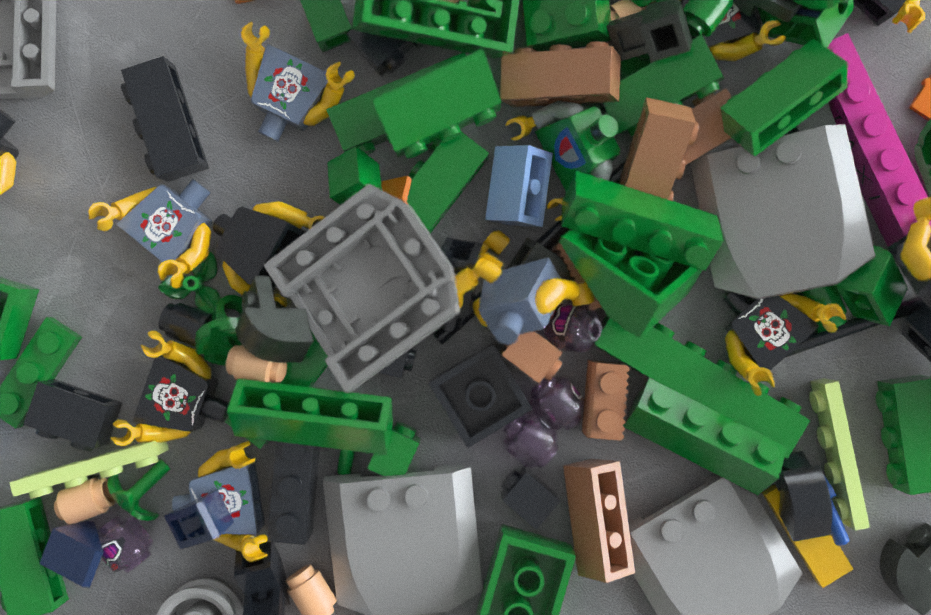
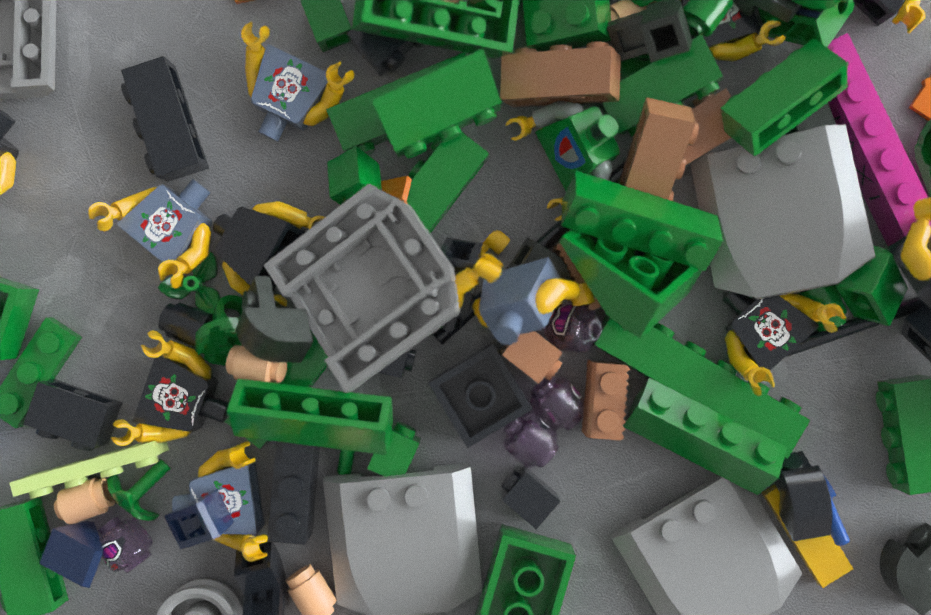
(519, 185): light blue brick -> none
(599, 519): nougat brick -> none
(841, 462): yellowish green plate -> none

